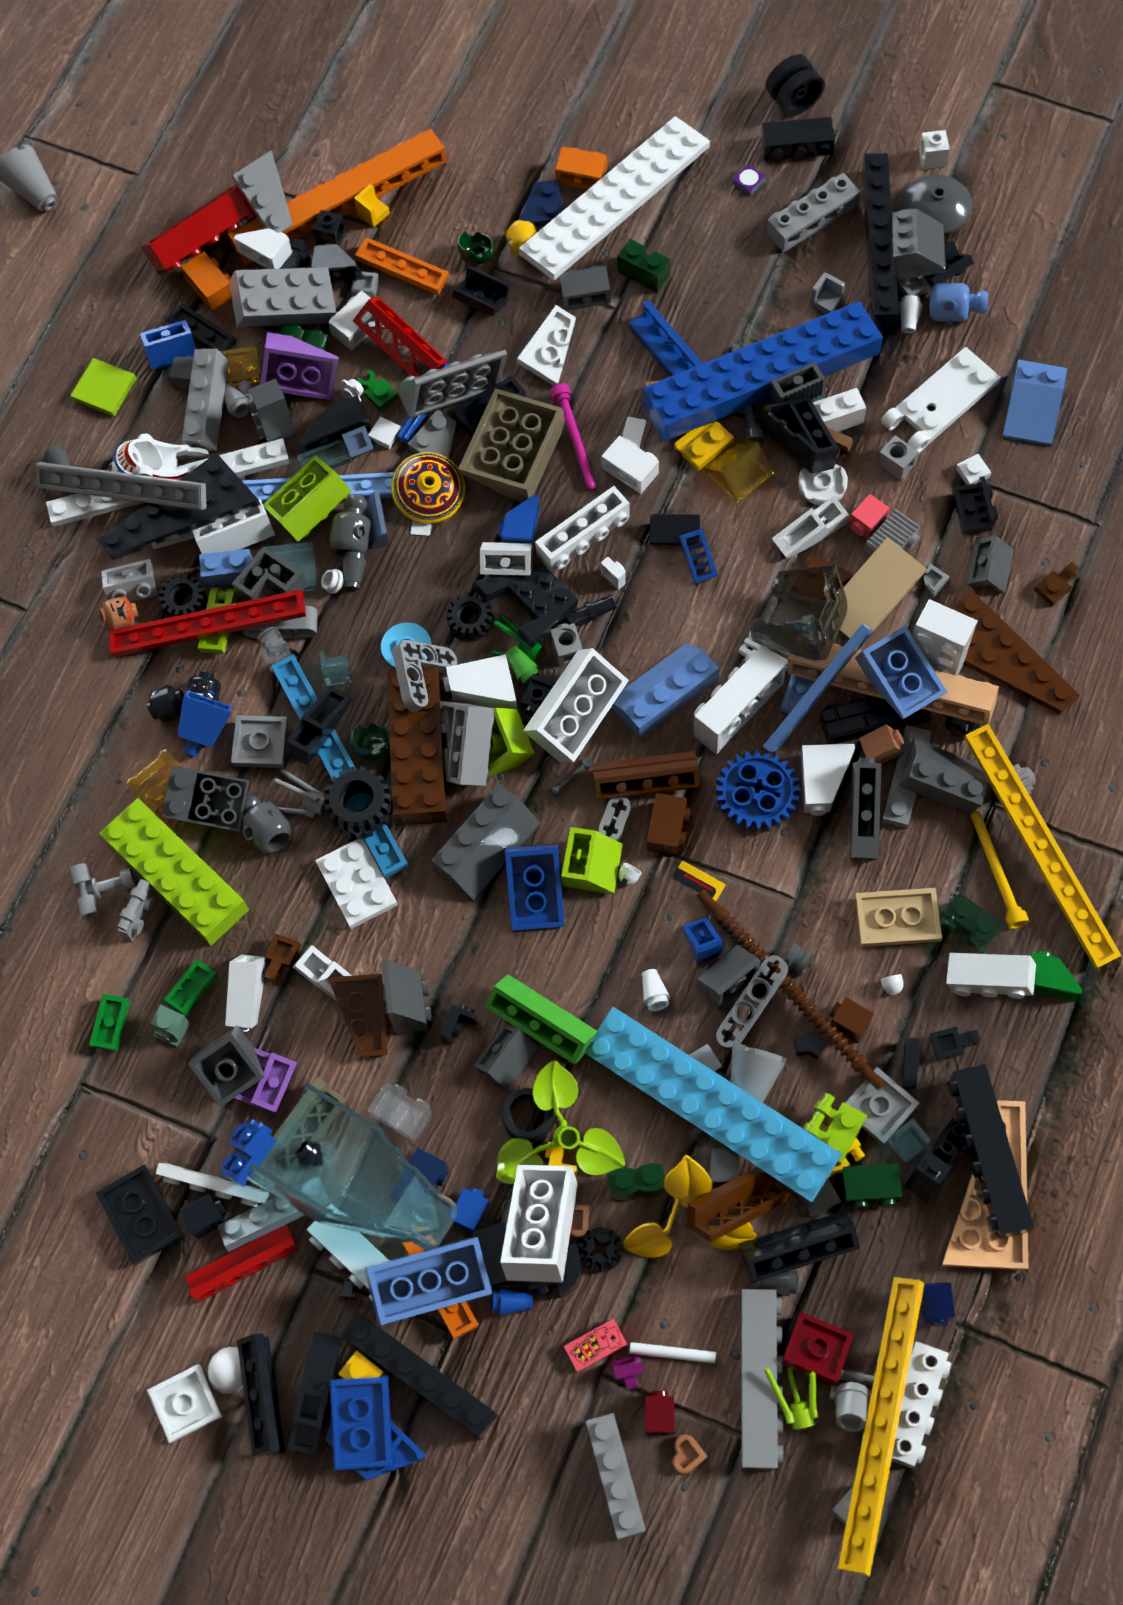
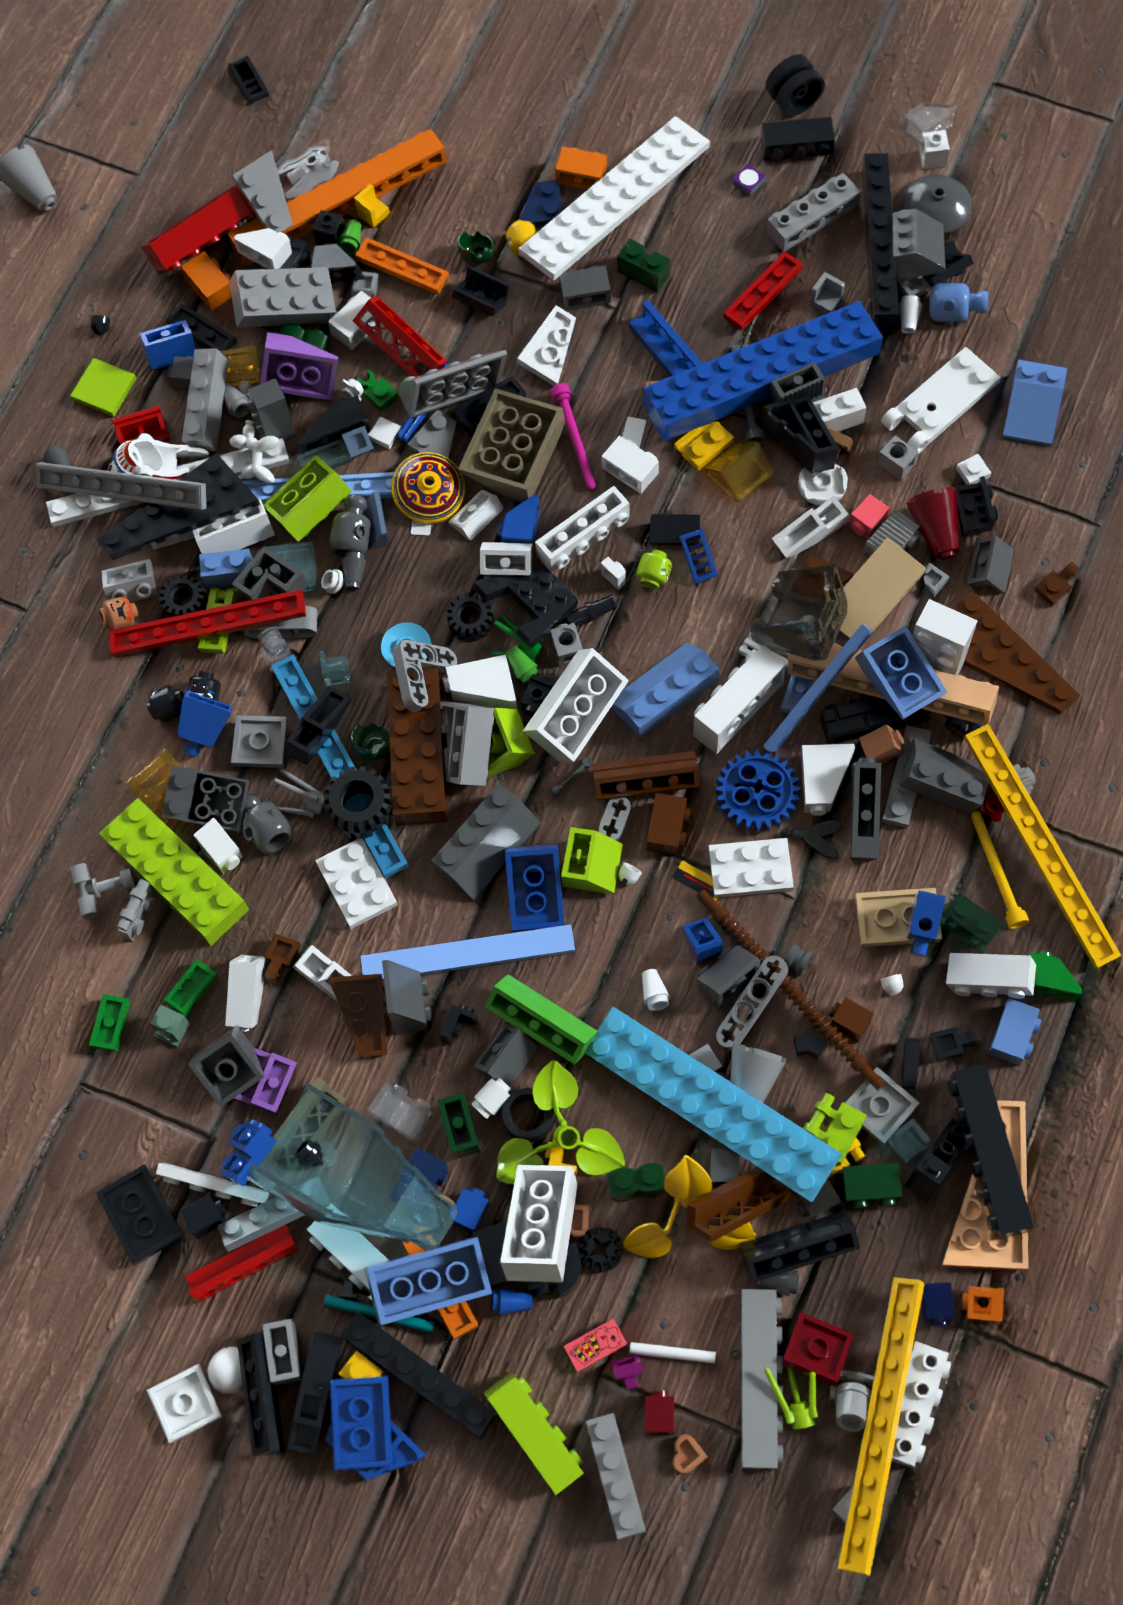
(100, 324): none -> black hinge
(142, 422): none -> red hinge
(218, 846): none -> white slope
(245, 64): none -> black slope
(258, 447): none -> white piece
(282, 1352): none -> light grey brick
(308, 170): none -> light grey piece
(350, 237): none -> bright green cone
(369, 1311): none -> teal bar
(458, 1125): none -> dark green brick
(476, 514): none -> white slope
(476, 951): none -> light blue tile
(491, 1097): none -> white brick
(533, 1432): none -> lime wedge
(654, 569): none -> lime head
(750, 867): none -> white plate
(762, 291): none -> red plate
(814, 834): none -> pearl dark grey piece
(927, 119): none -> clear slope
(928, 911): none -> blue torso
(937, 520): none -> dark red cone
(992, 1311): none -> orange brick
(995, 814): none -> red plate
(1014, 1032): none -> medium blue brick

